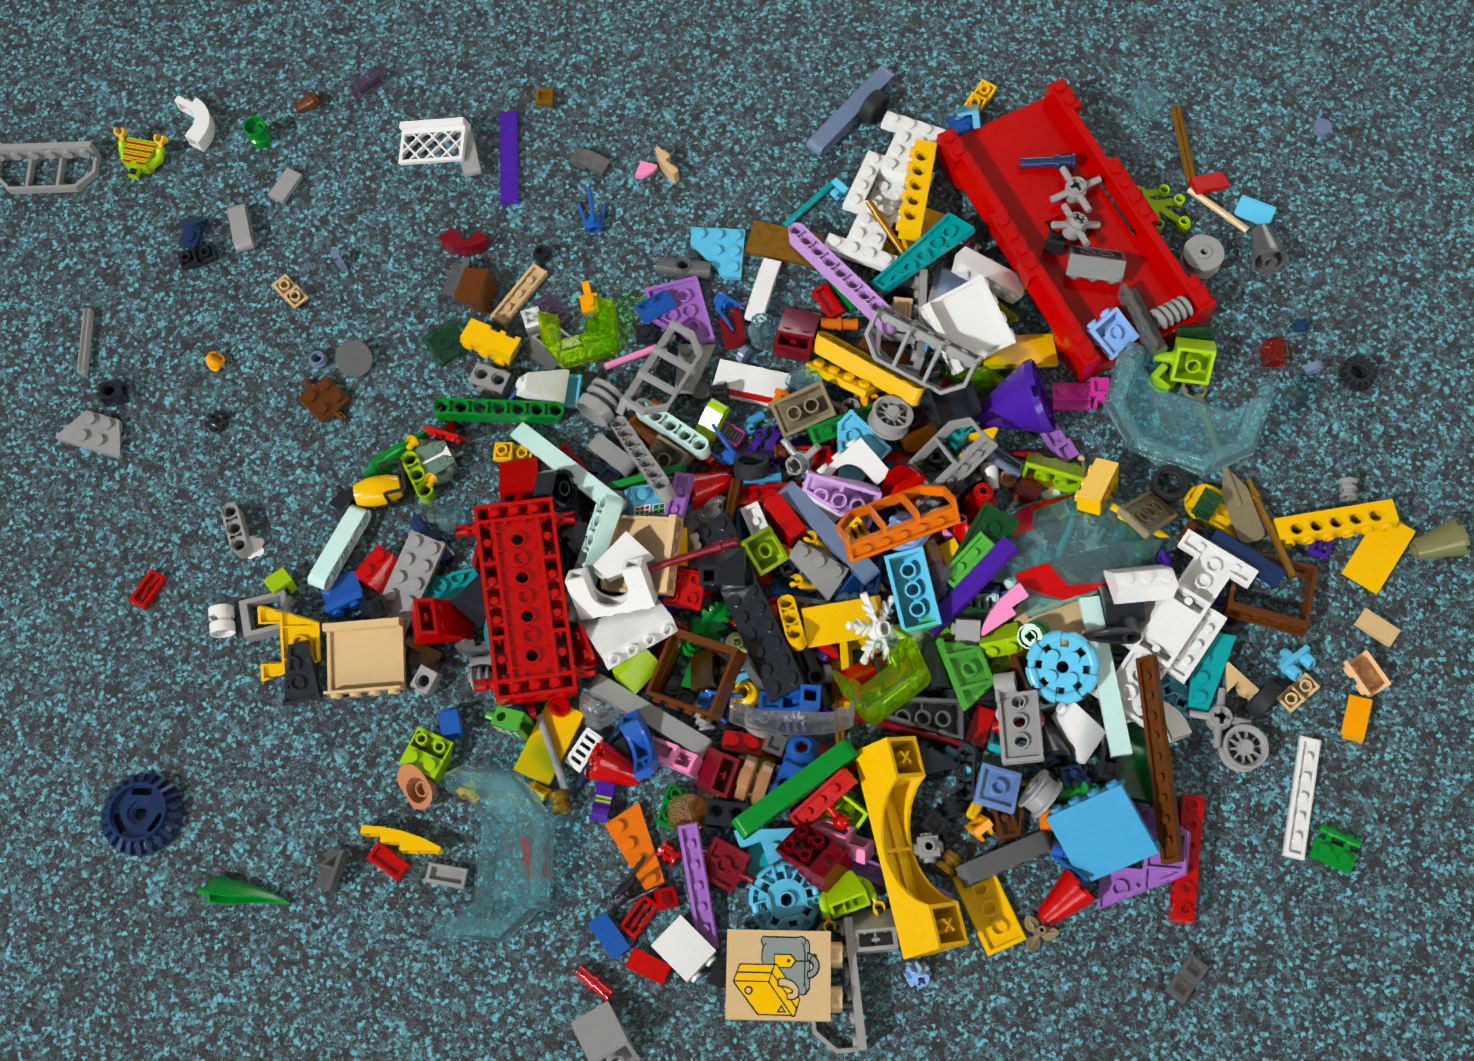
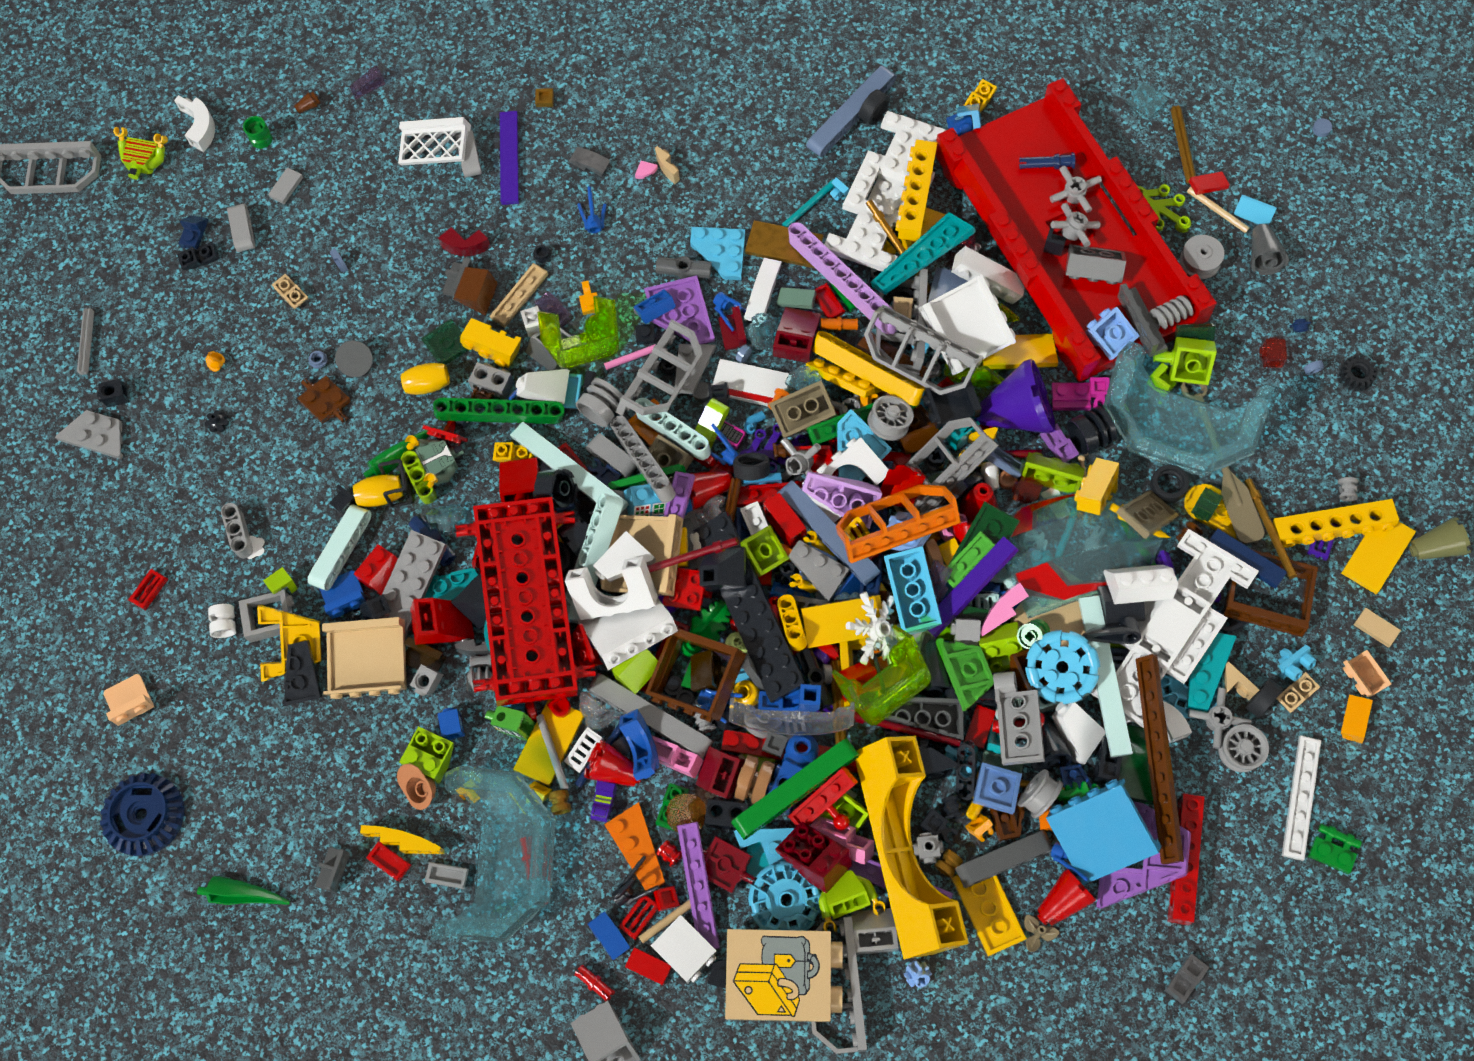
(127, 700): none -> light nougat bracket
(425, 378): none -> yellow piece
(477, 394): none -> reddish brown bush
(665, 921): none -> tan bar
(668, 371): none -> black plate
(796, 298): none -> sand green tile
(1091, 430): none -> black wheel

